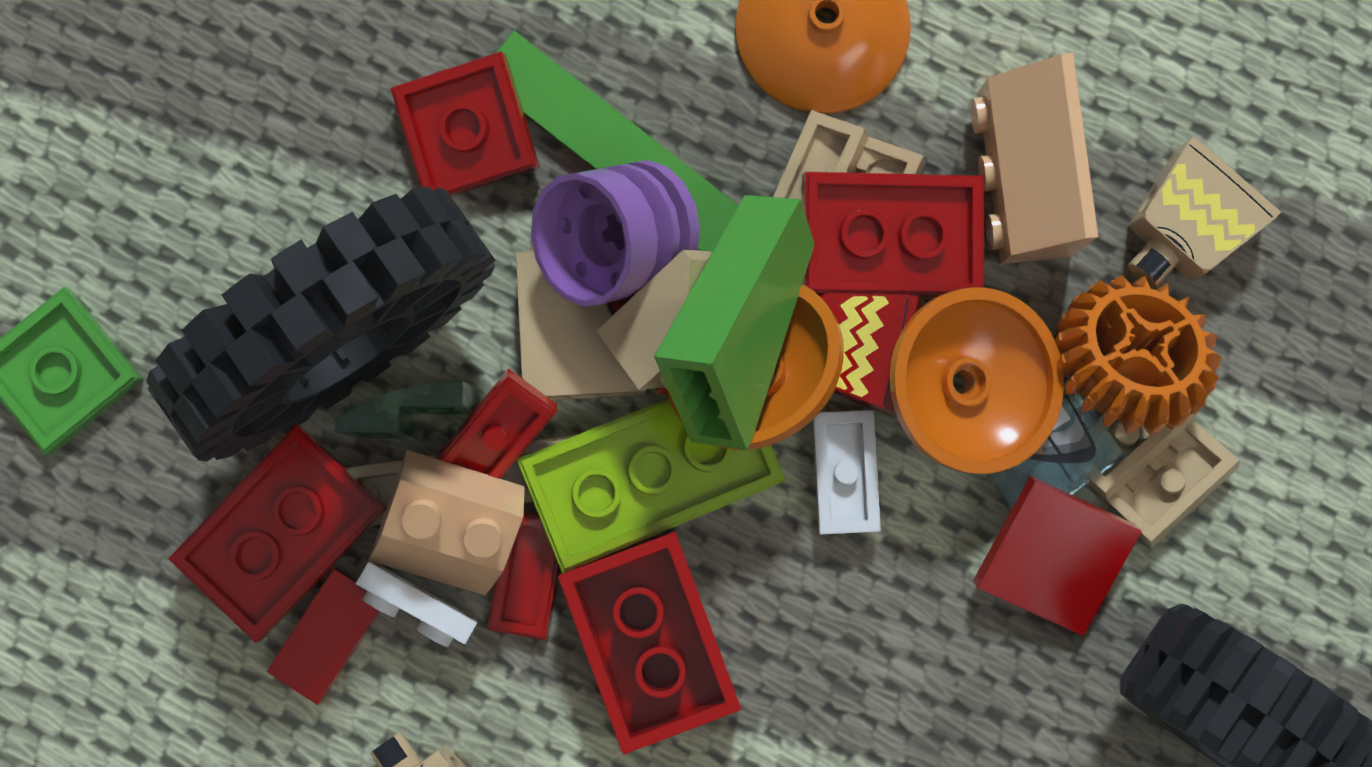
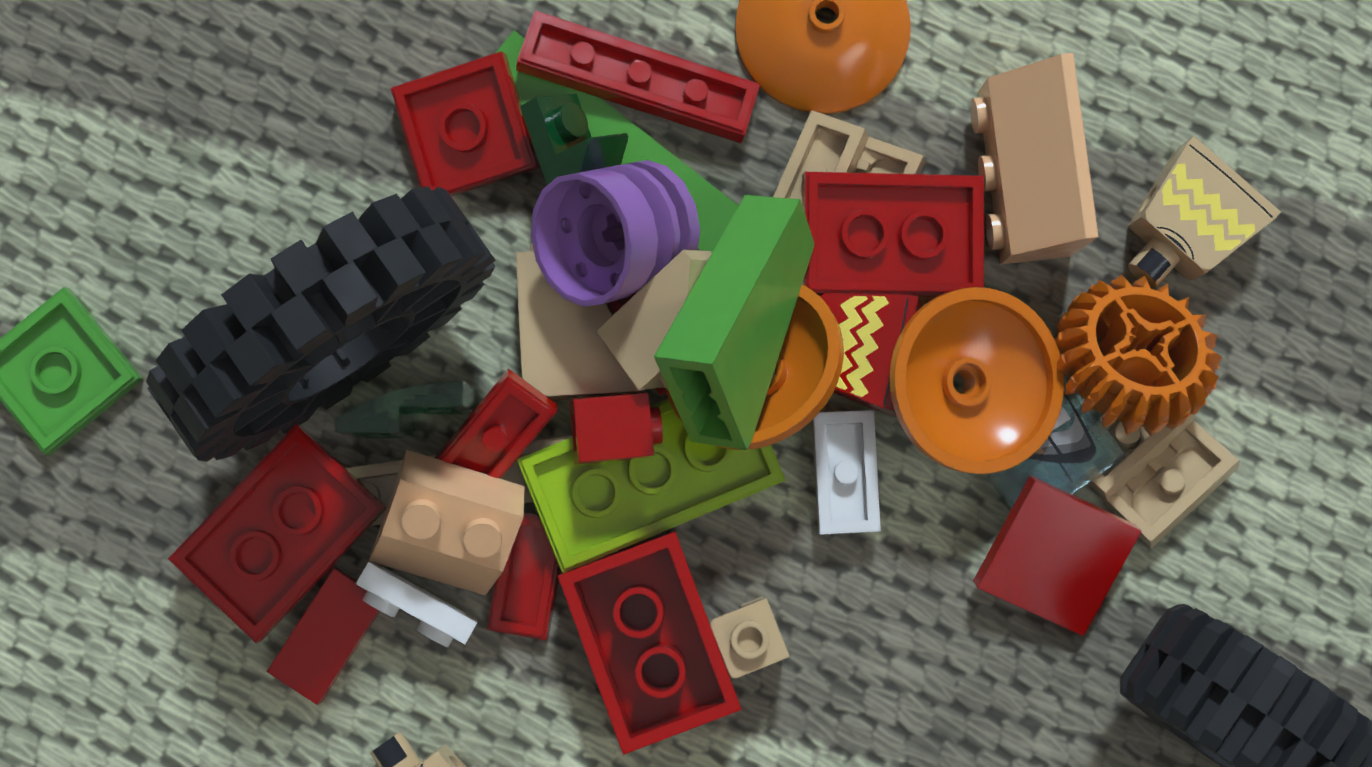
(564, 140): none -> dark green slope
(614, 428): none -> red brick
(637, 76): none -> red tile
(749, 638): none -> tan bracket

